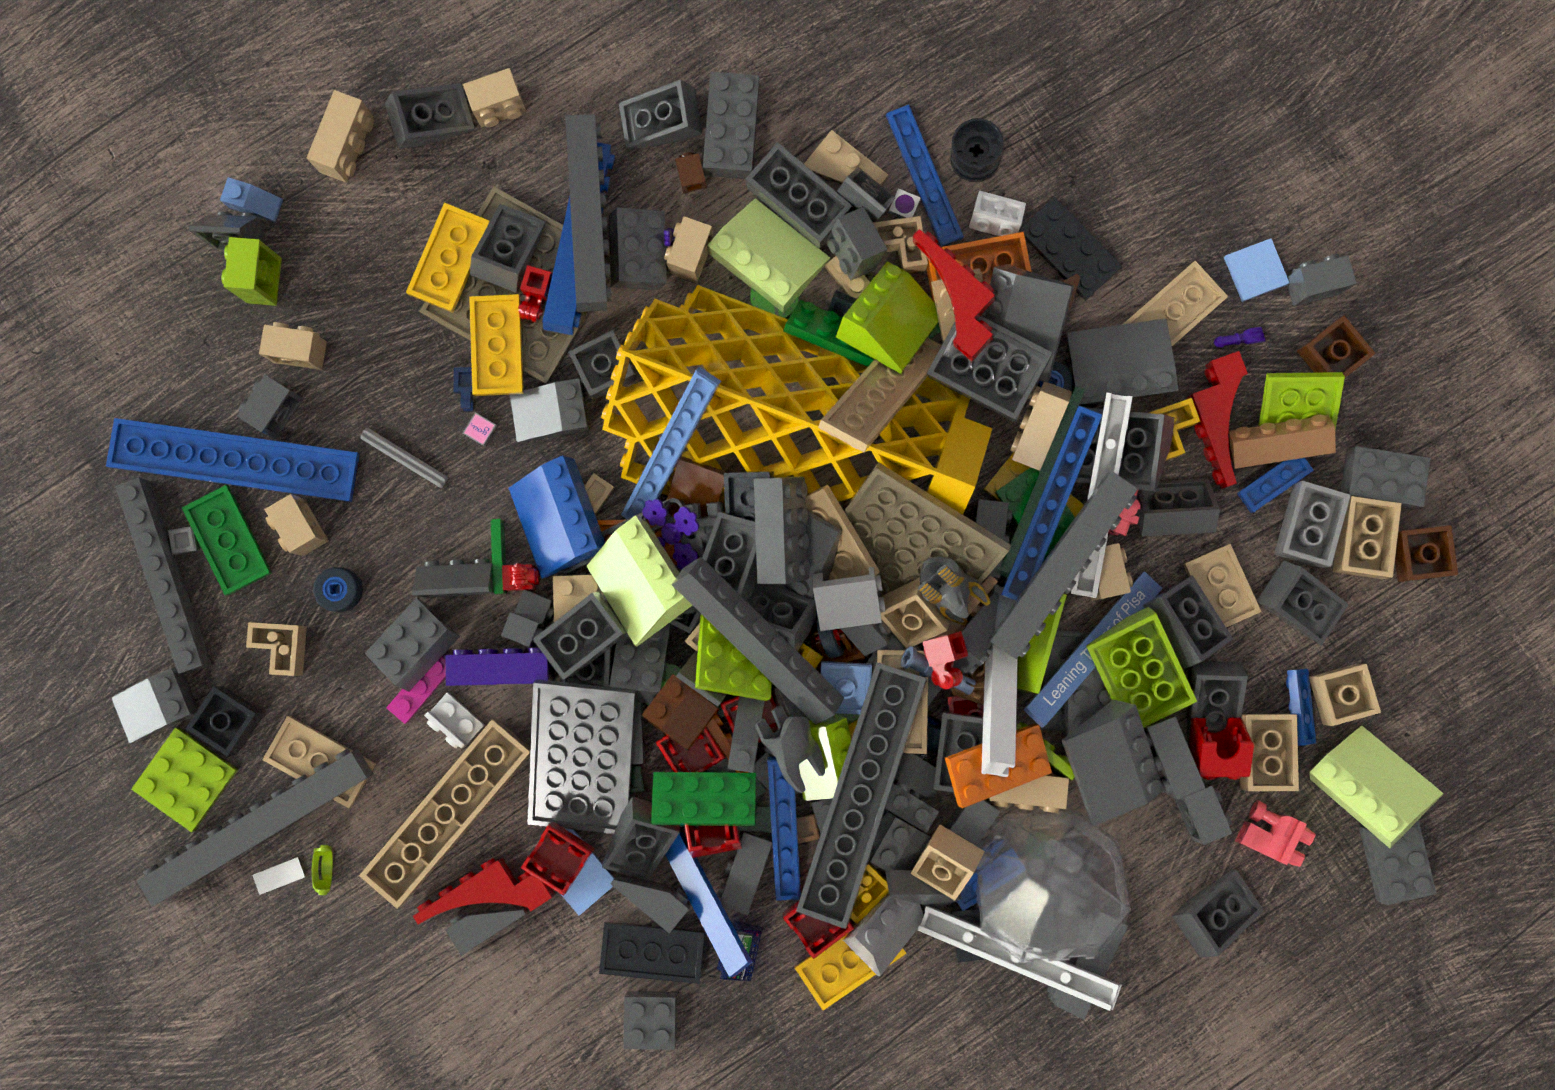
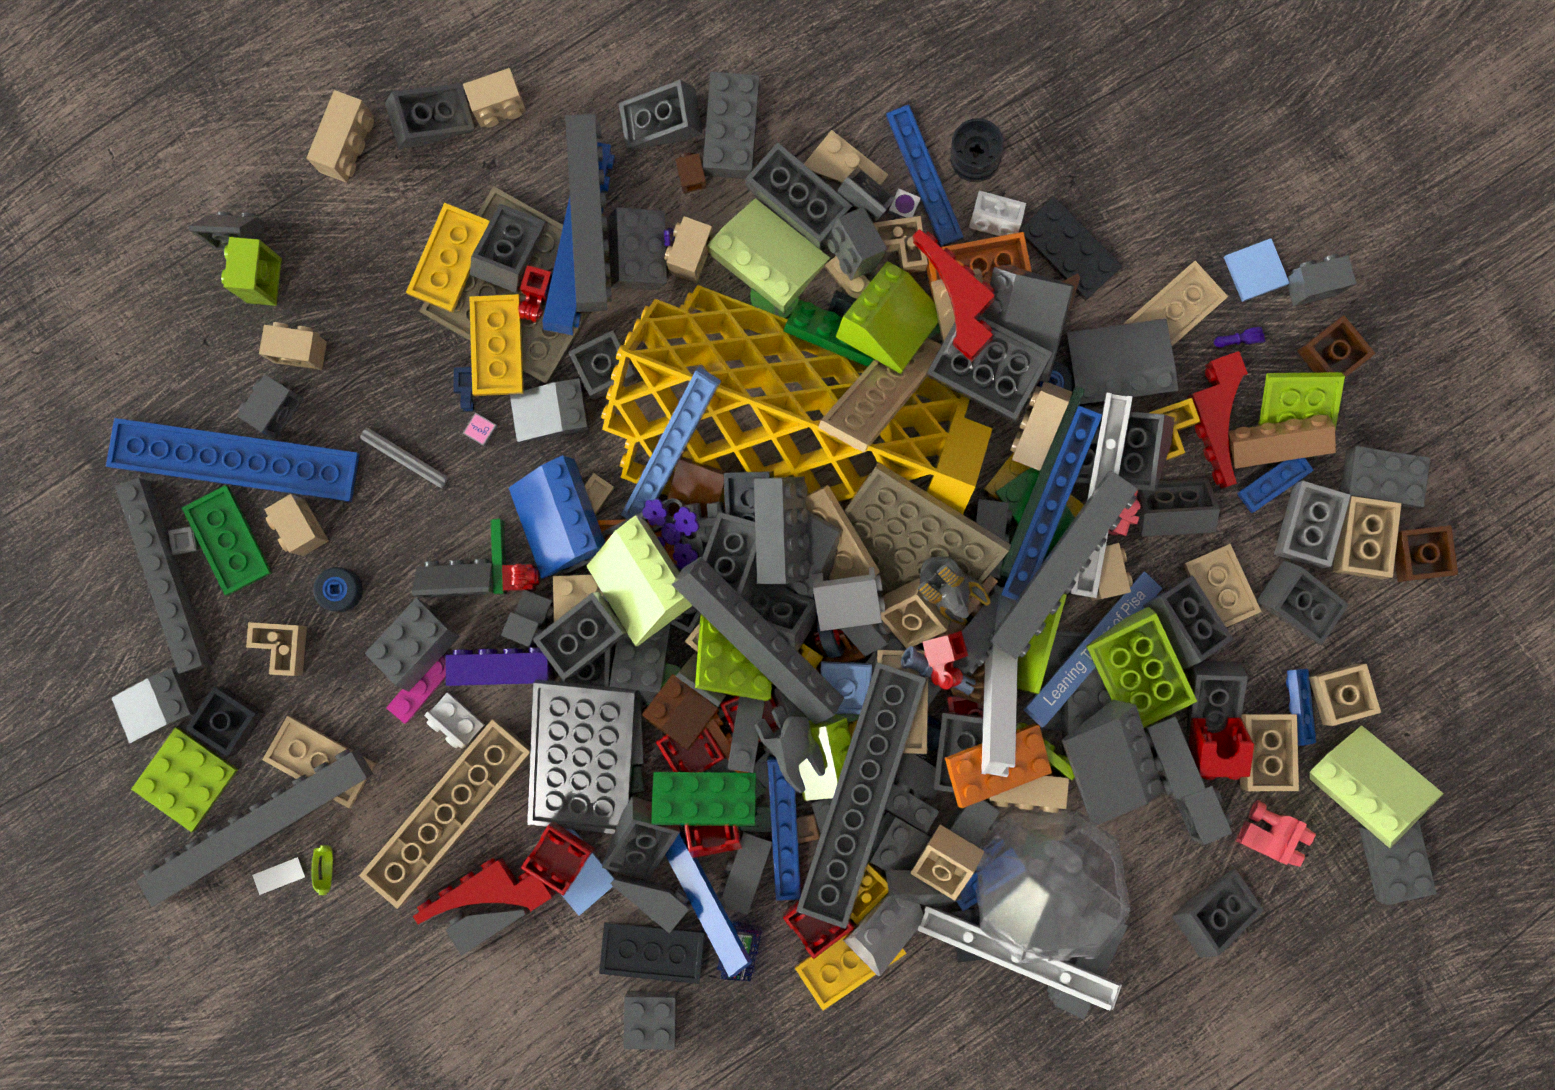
(250, 199): medium blue slope -> none

